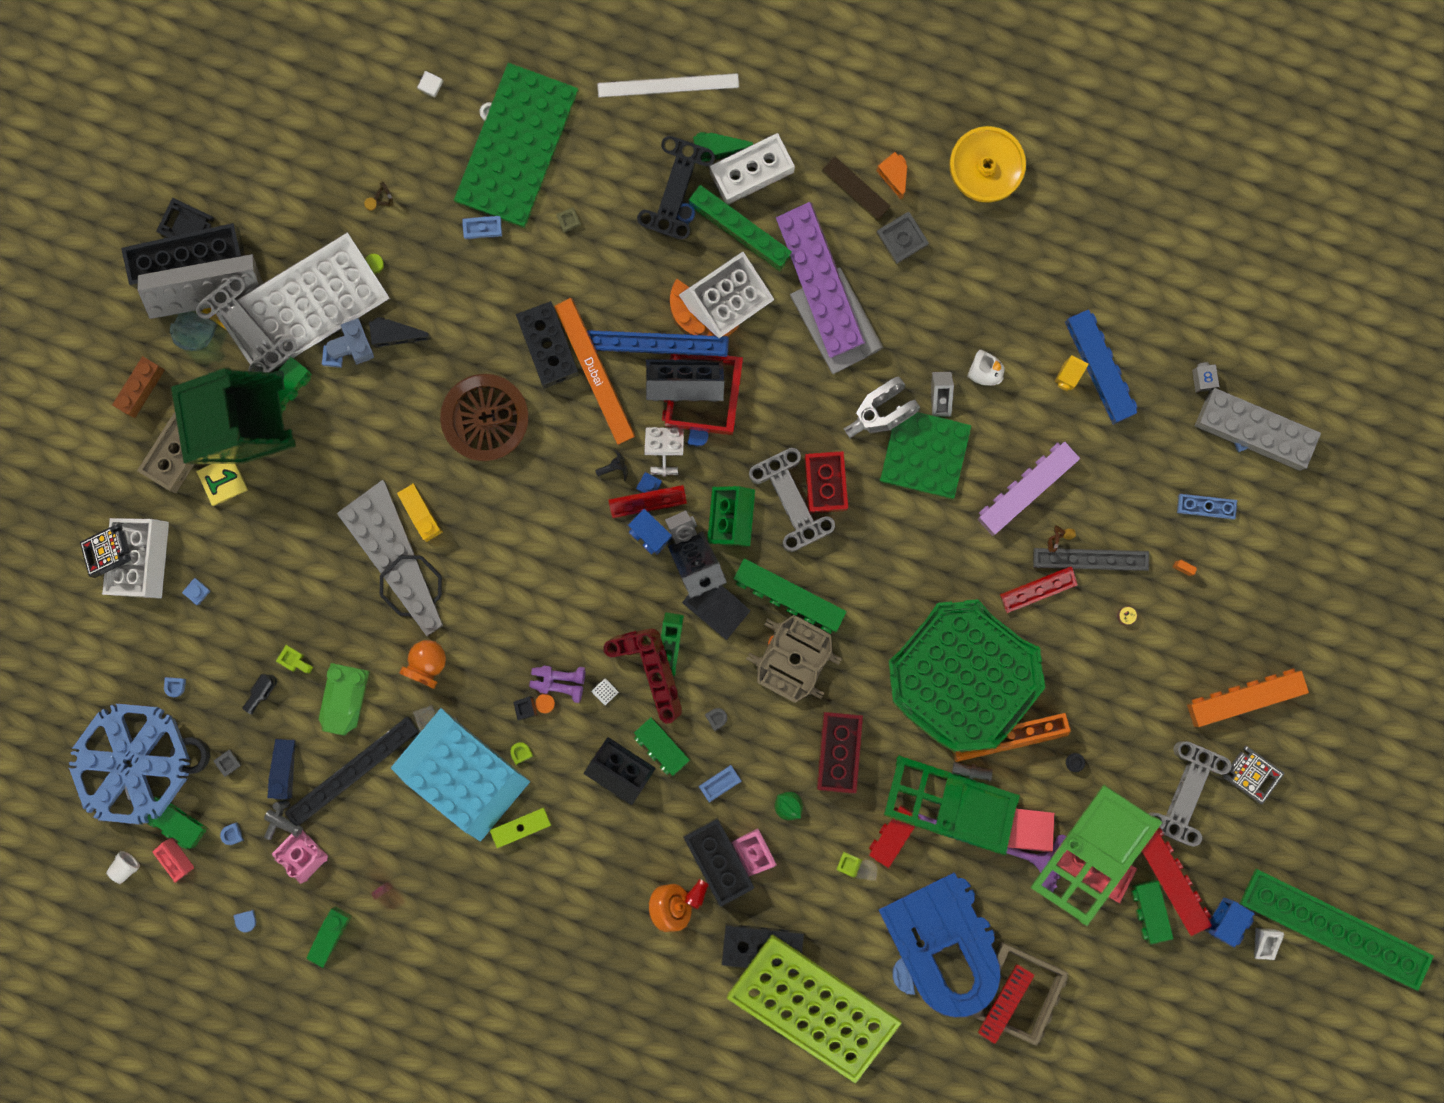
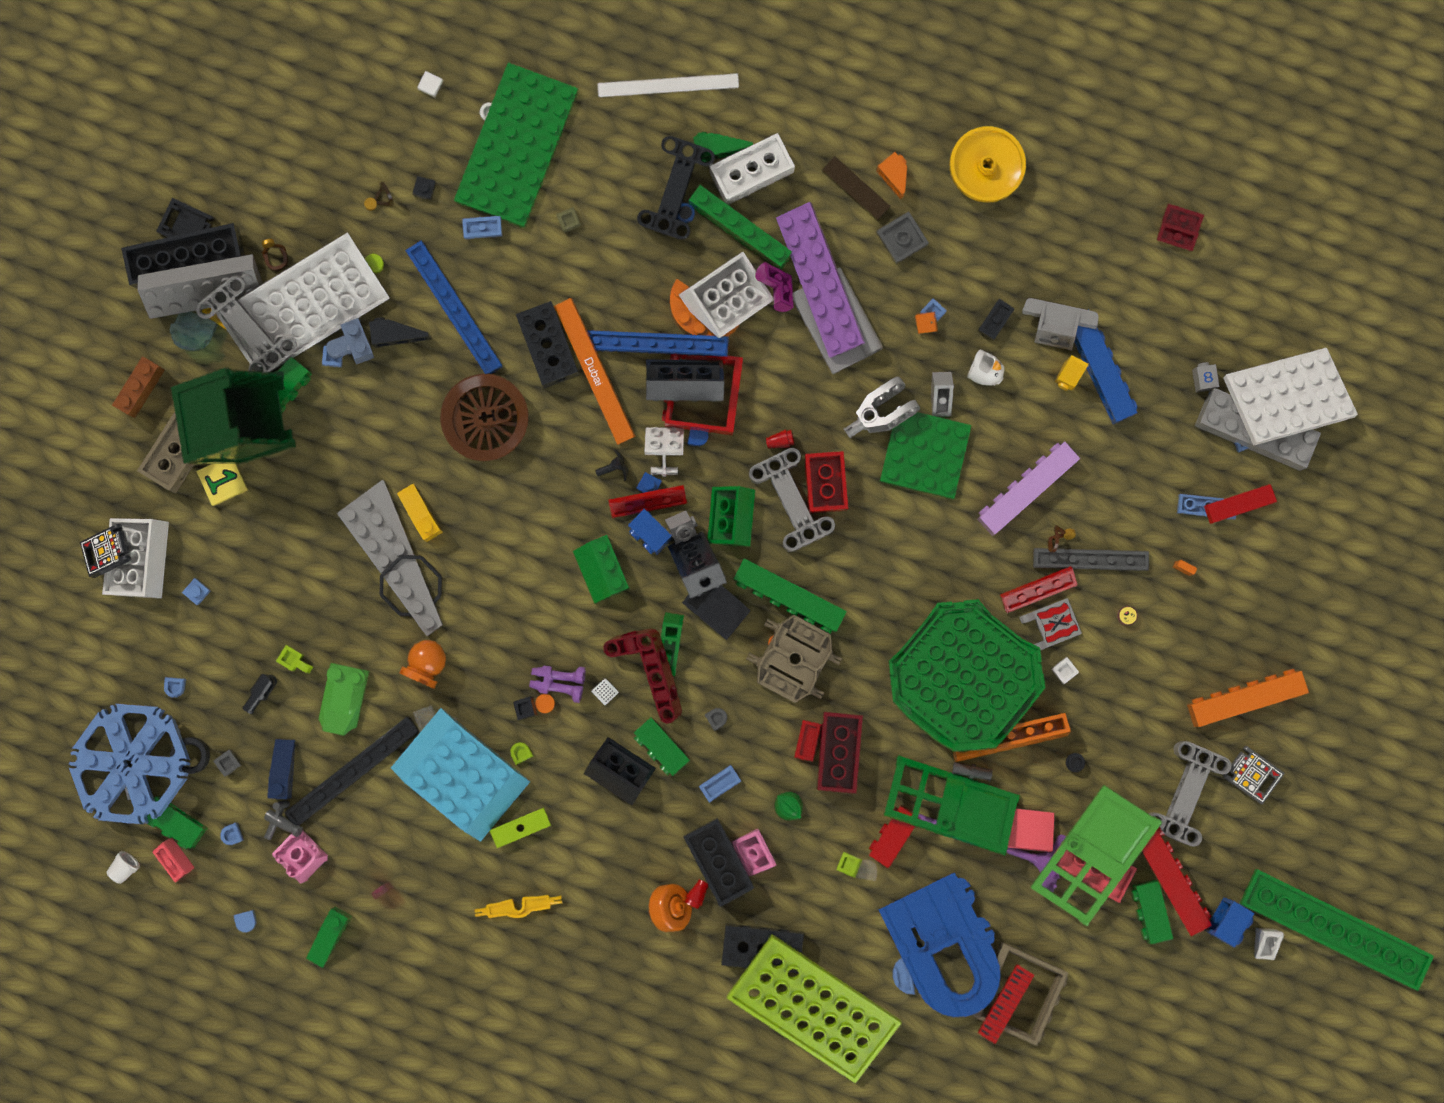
(270, 243): none -> reddish brown piece
(424, 188): none -> black plate
(454, 308): none -> blue tile
(529, 904): none -> yellow piece
(601, 569): none -> green slope
(781, 284): none -> magenta brick
(781, 440): none -> red cone
(807, 740): none -> red tile
(926, 322): none -> orange tile
(934, 306): none -> medium blue tile
(996, 319): none -> black plate
(1054, 622): none -> flag
(1058, 322): none -> light grey plate
(1065, 670): none -> white plate
(1180, 227): none -> dark red slope
(1240, 503): none -> red tile
(1290, 396): none -> white plate

